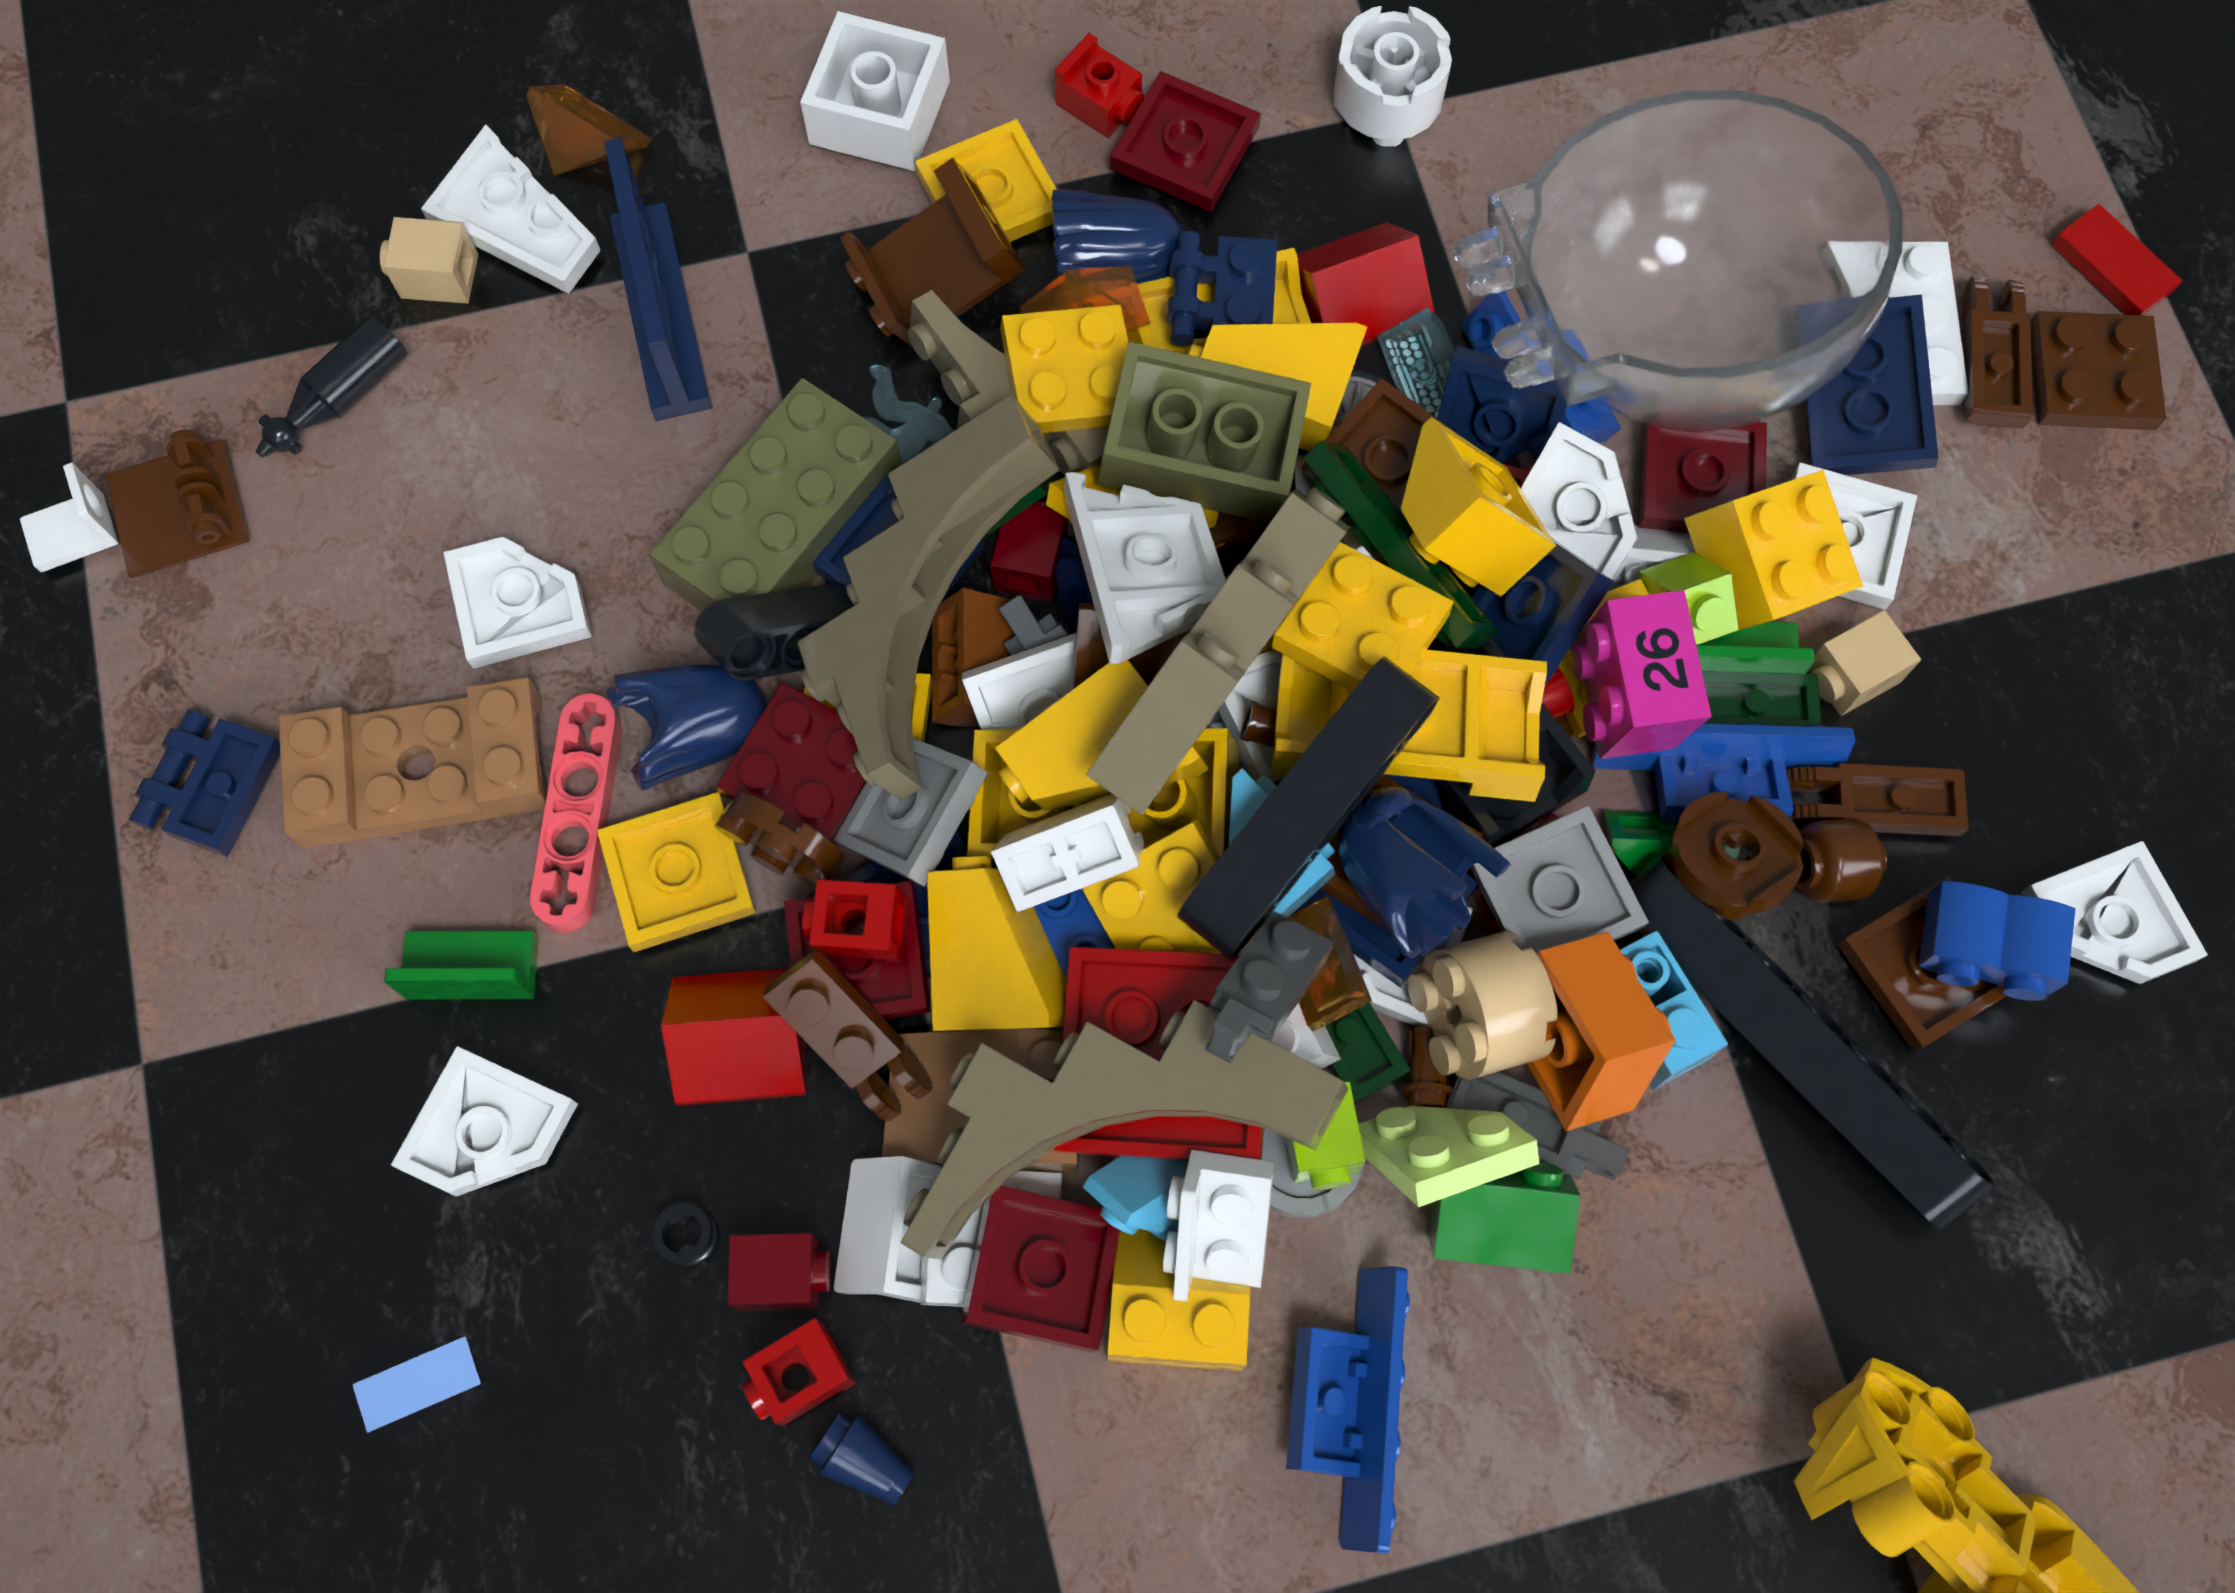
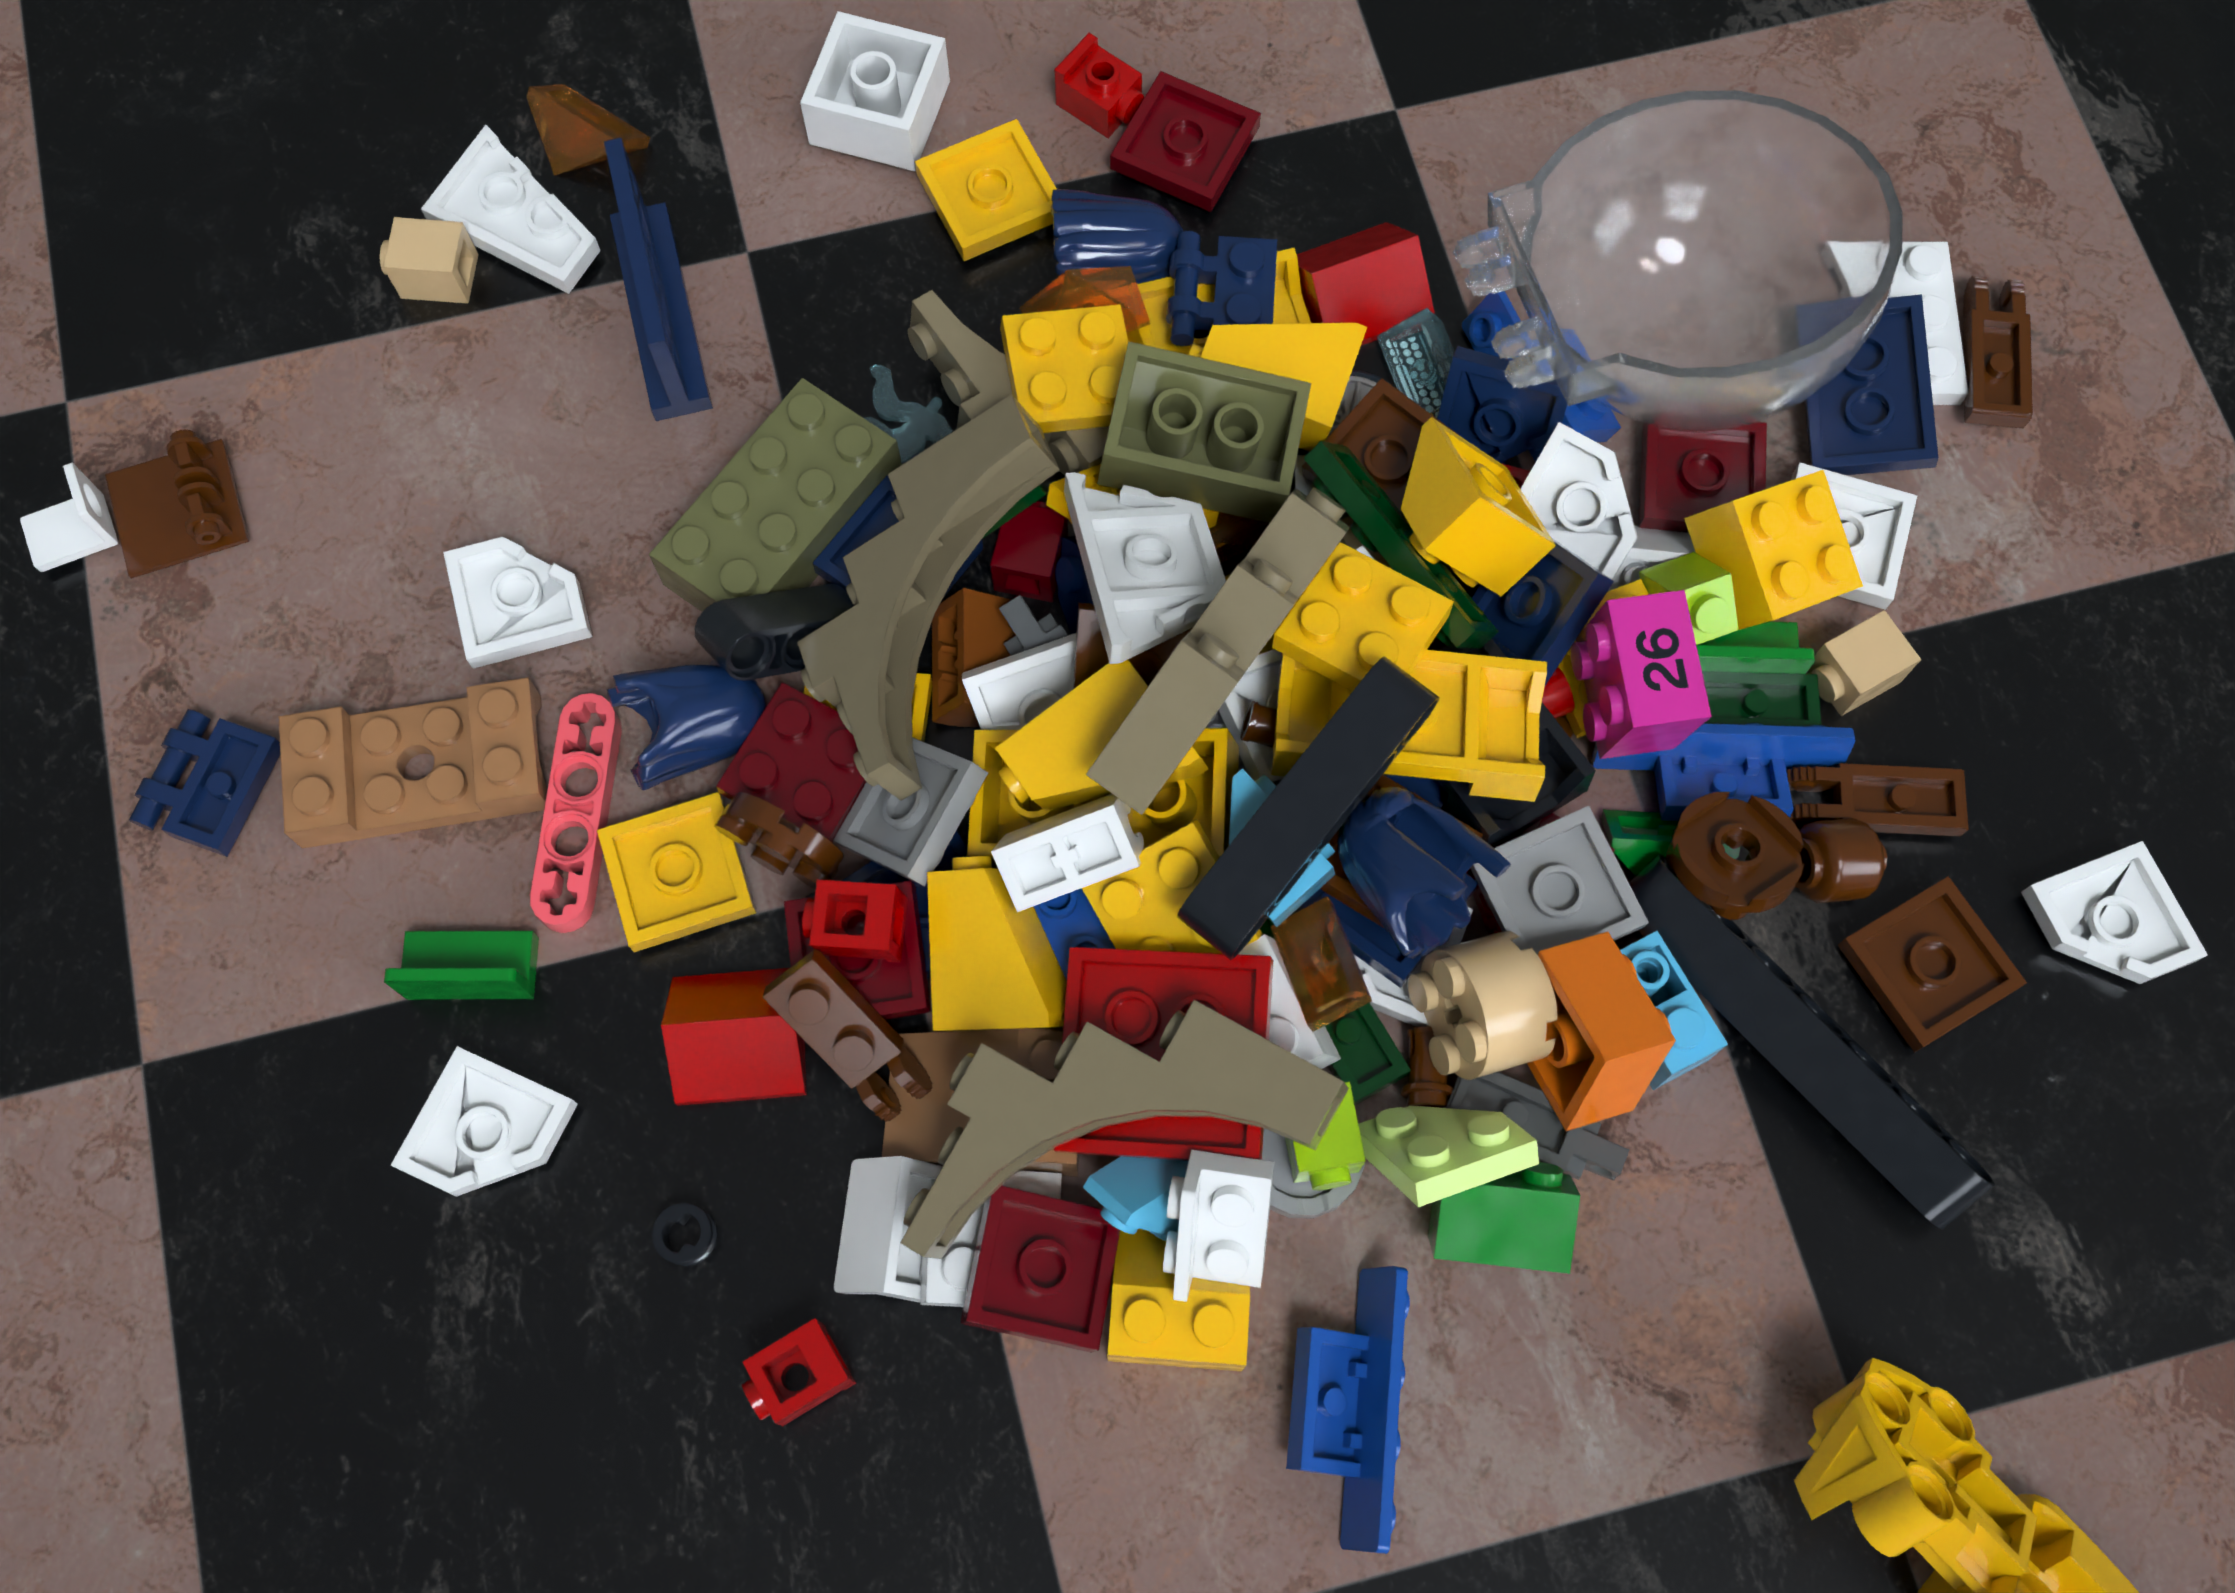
(334, 385): black wheel -> none
(416, 1384): light blue sticker -> none
(777, 1272): dark red brick -> none
(860, 1459): dark blue cone -> none
(946, 248): reddish brown panel -> none
(1265, 984): dark grey hinge -> none
(1392, 73): white brick -> none
(1998, 939): blue brick -> none
(2097, 370): reddish brown plate -> none
(2116, 262): red tile -> none

